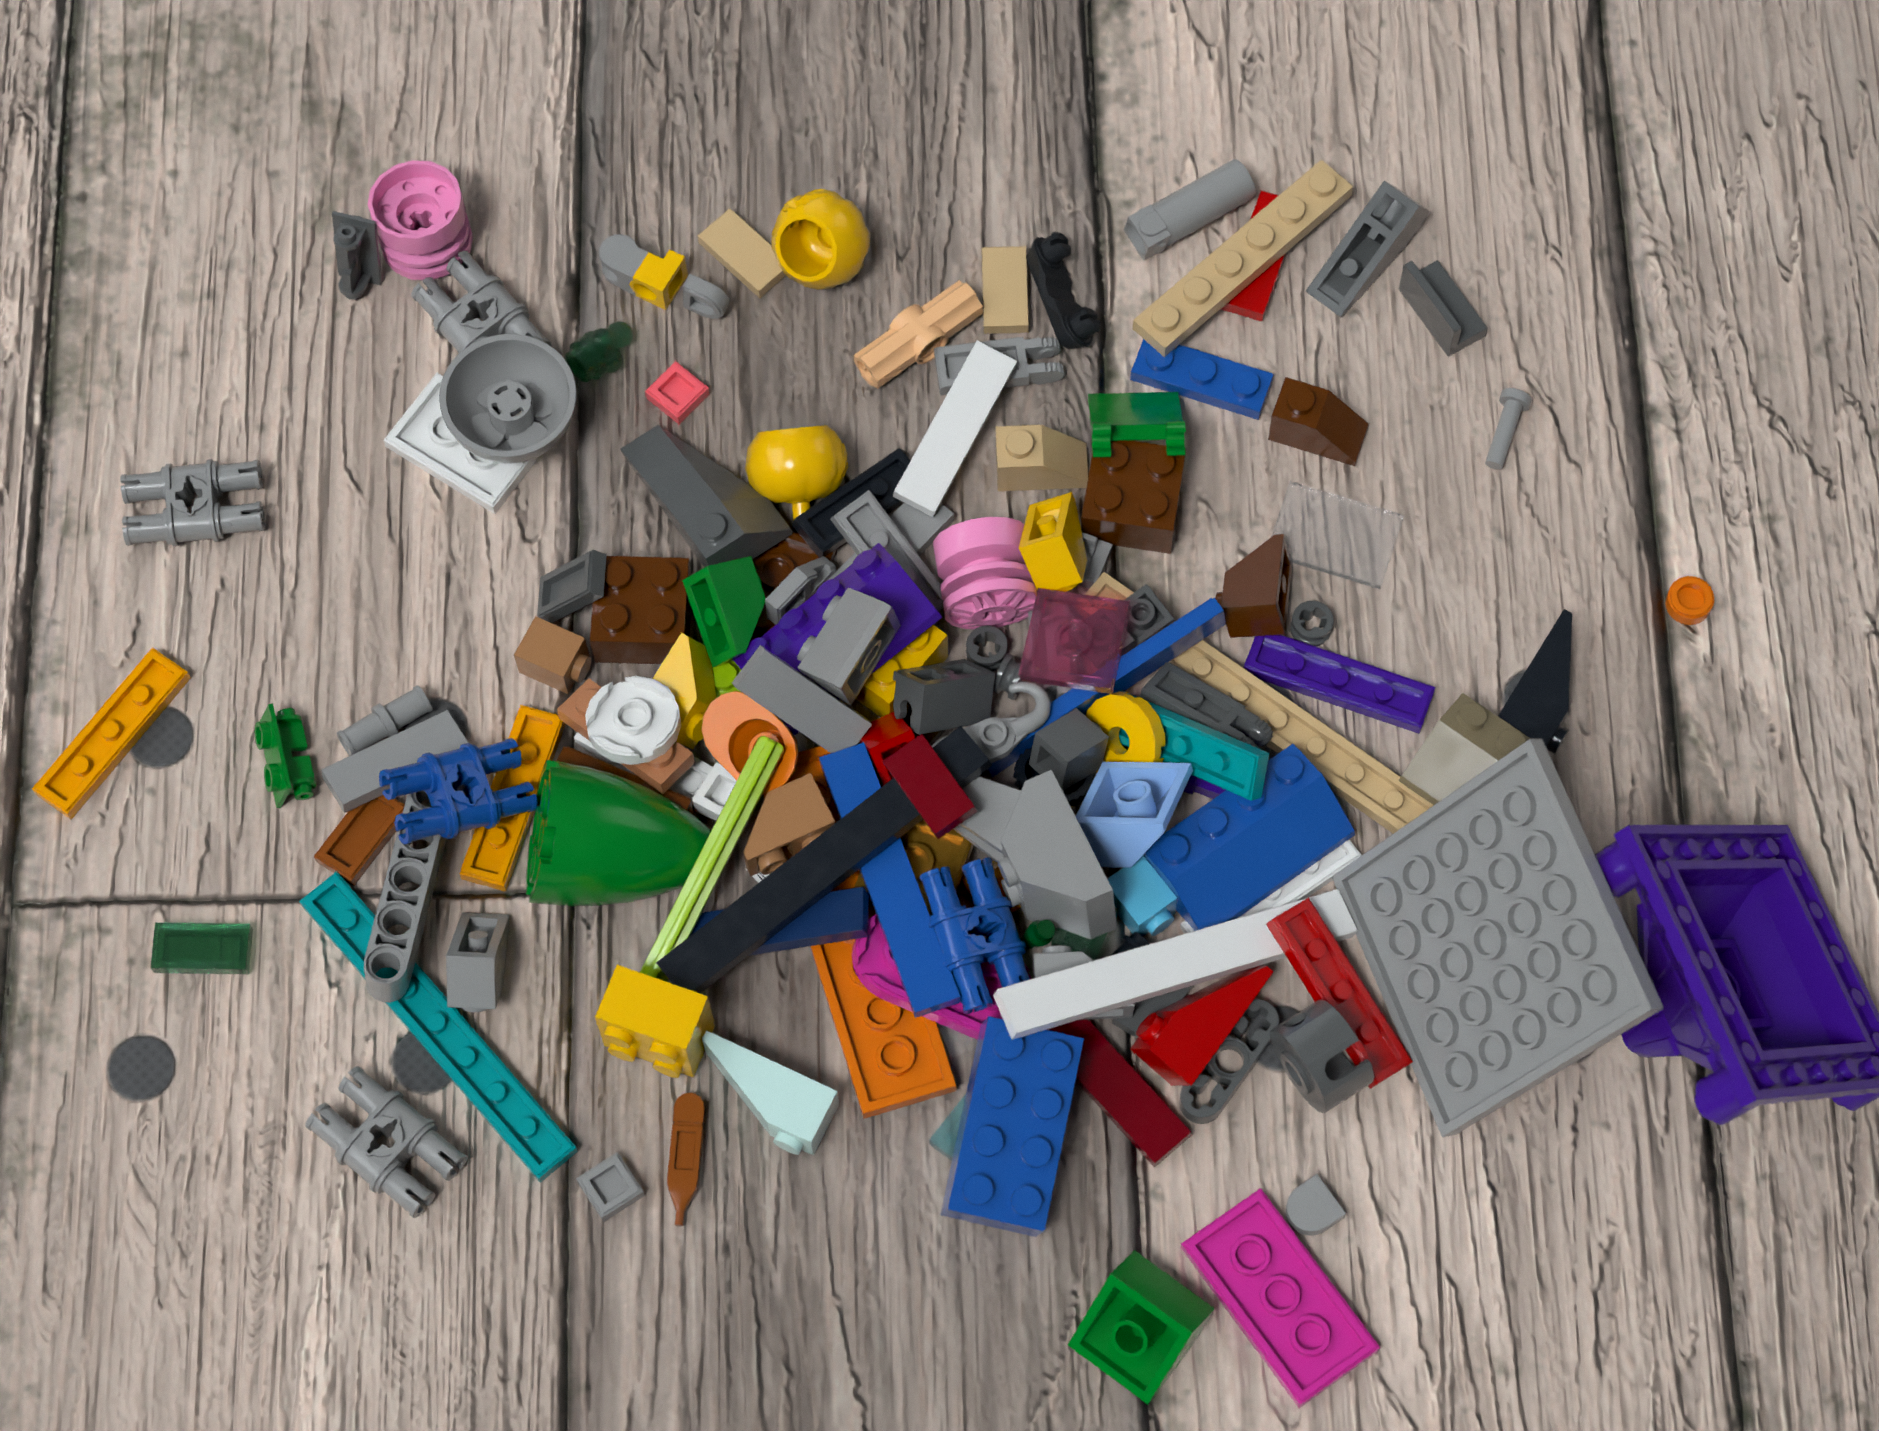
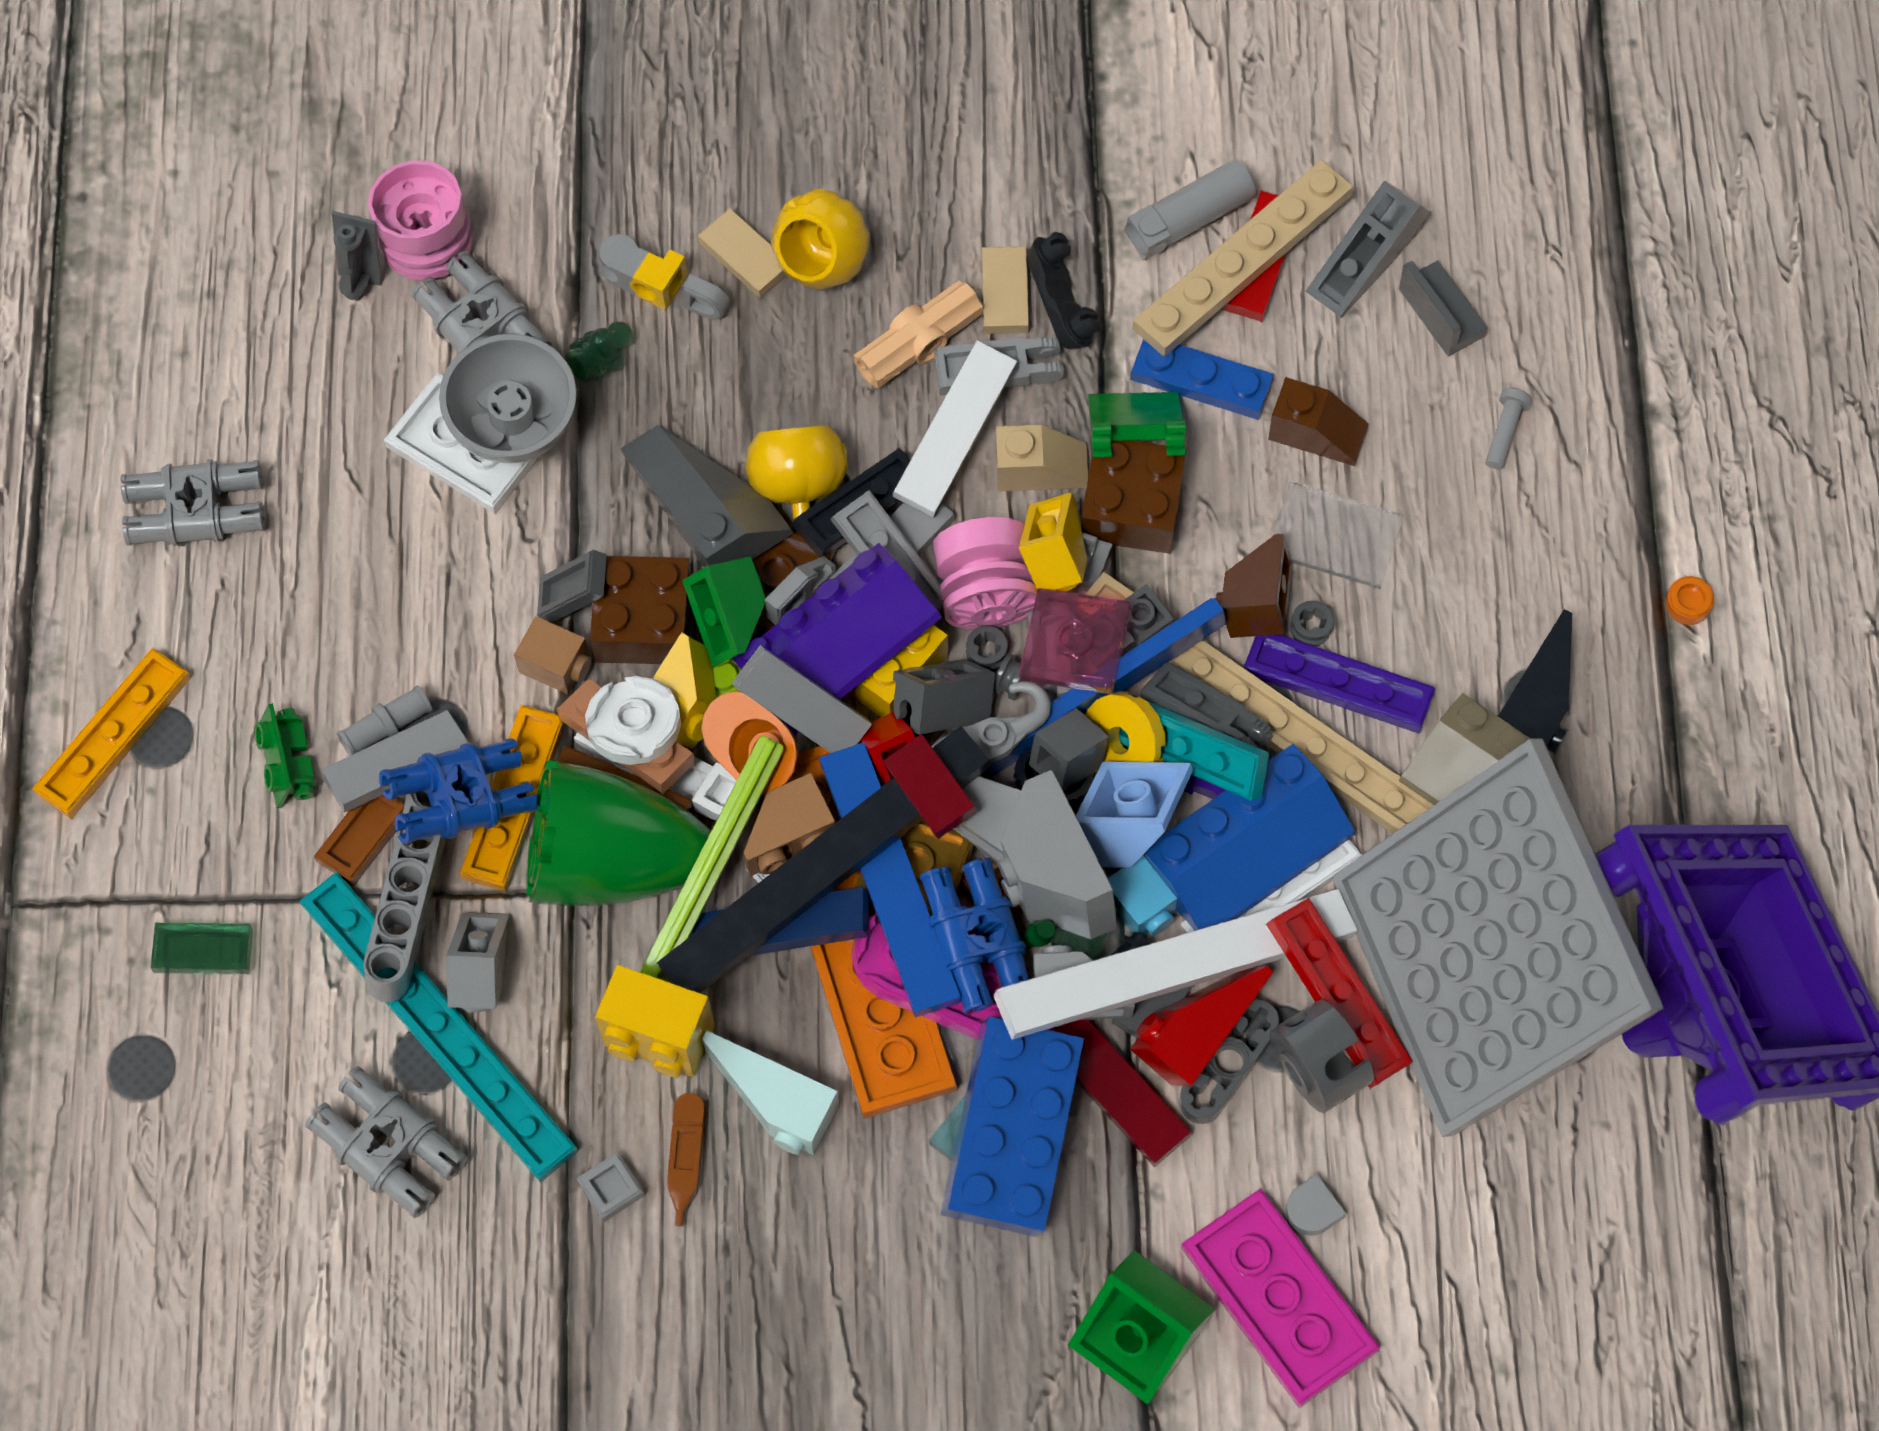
(677, 393): coral tile -> none
(848, 644): light grey slope -> none

